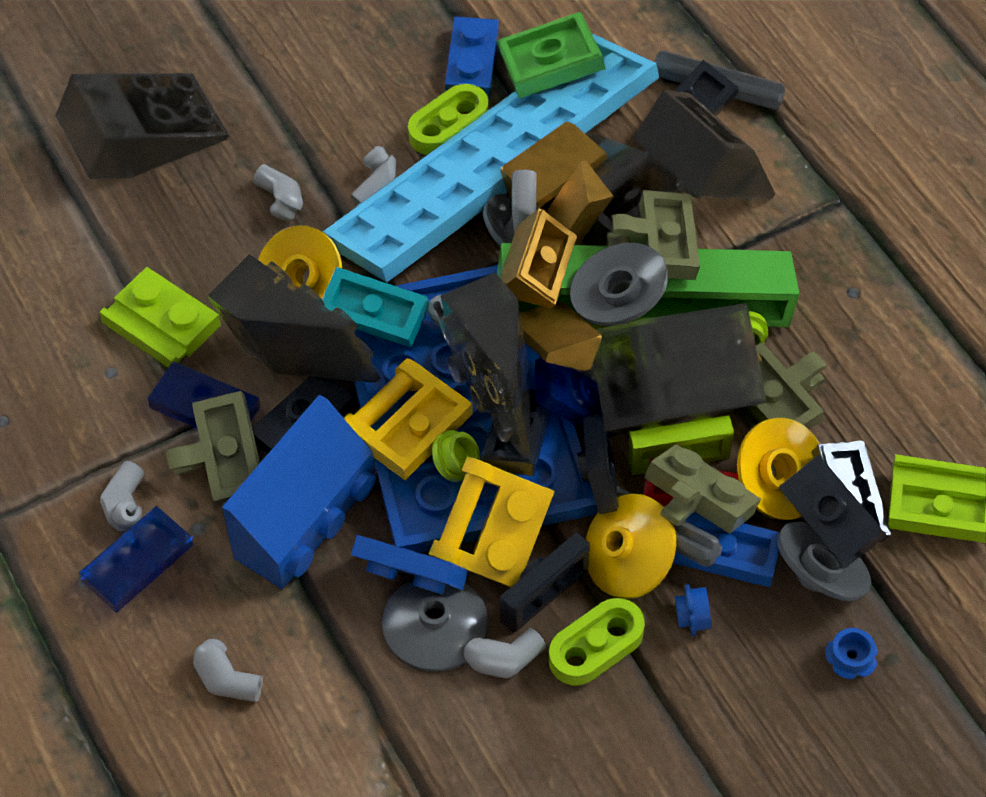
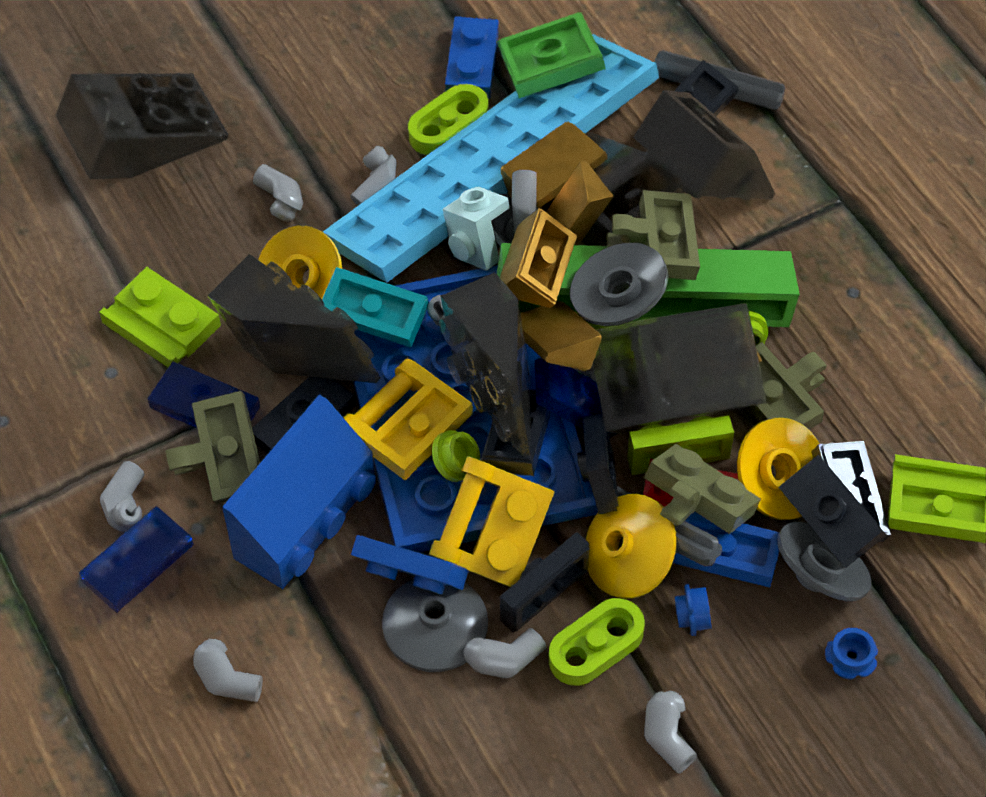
(471, 228): none -> light aqua bracket
(661, 730): none -> light grey arm

